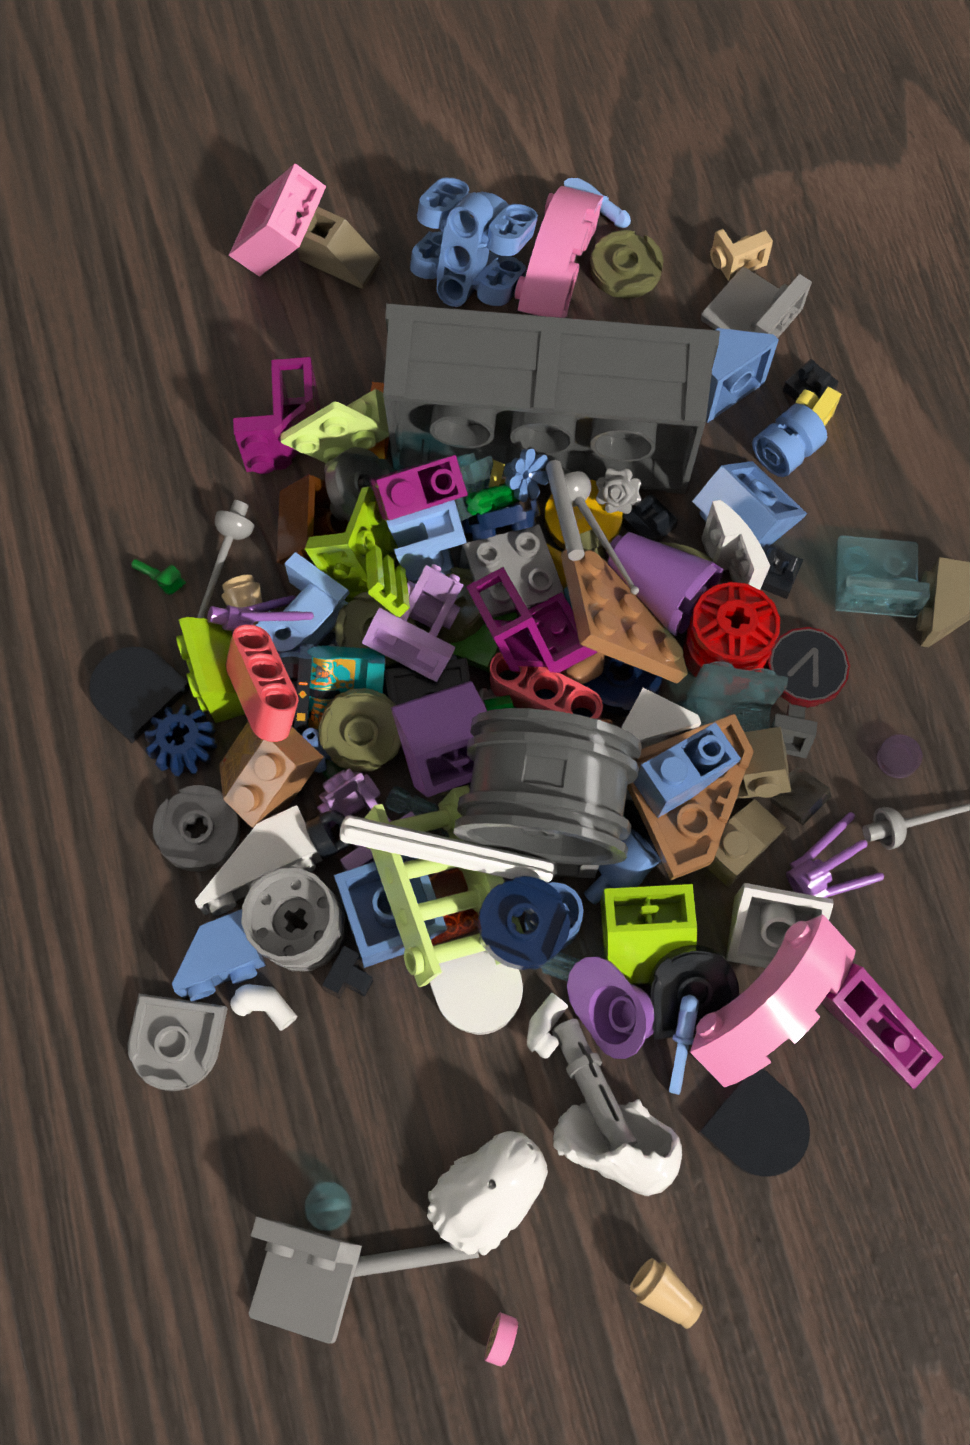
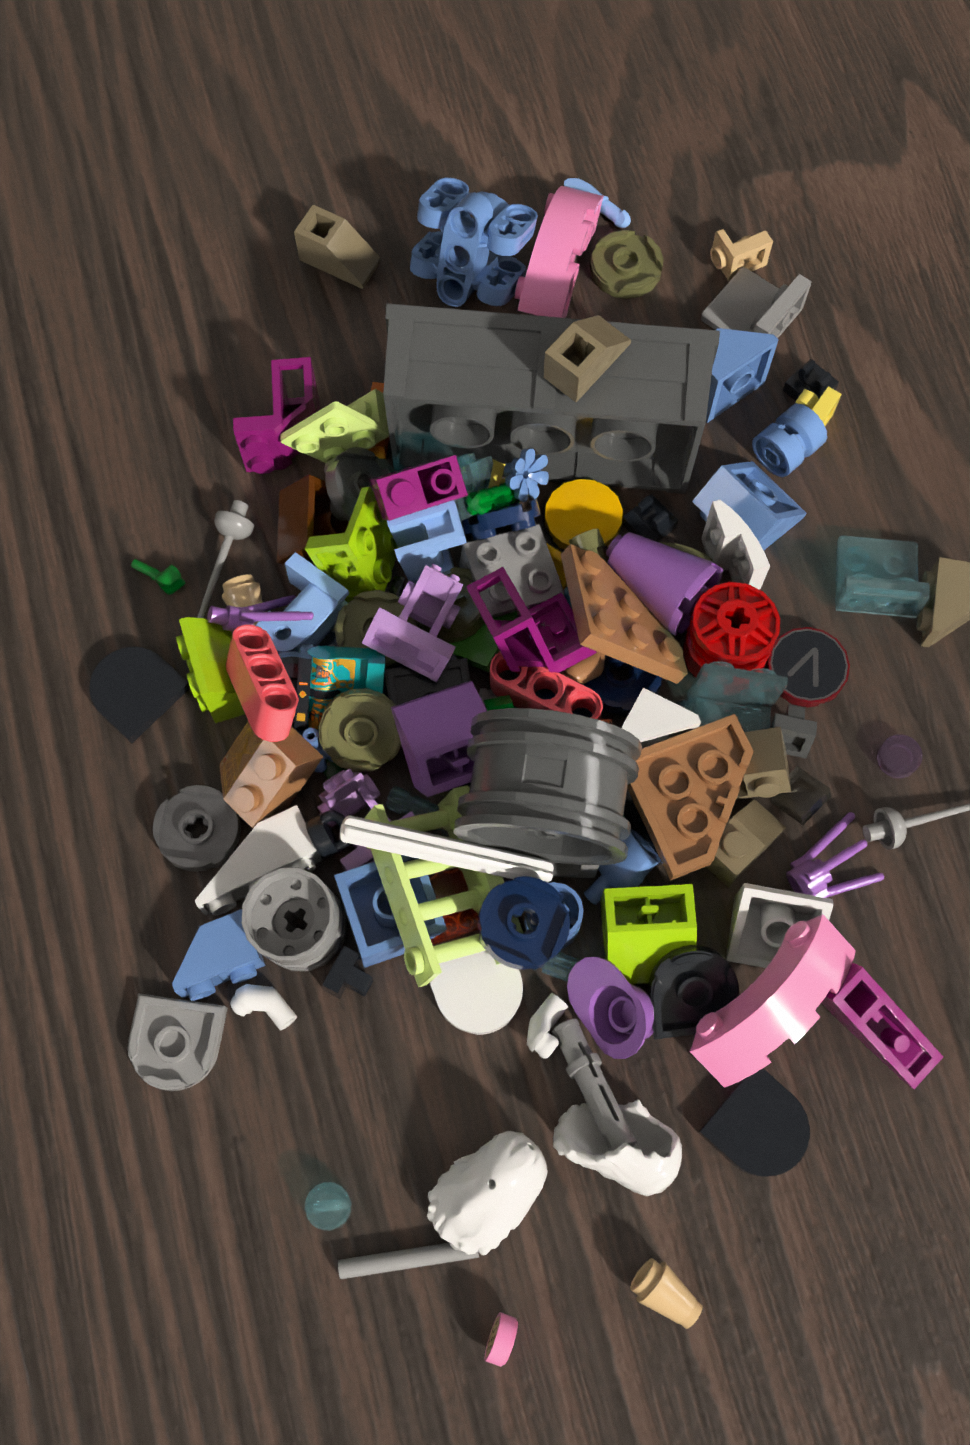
(165, 742): dark blue gear -> none
(272, 222): bright pink window -> none
(303, 1279): light grey bracket -> none
(382, 577): lime tile -> none
(565, 510): light grey bar -> none
(579, 490): light grey sword -> none
(583, 355): none -> dark tan slope
(618, 490): light grey plant -> none
(684, 1038): light blue piece -> none
(685, 769): medium blue slope -> none
(781, 573): black tile -> none

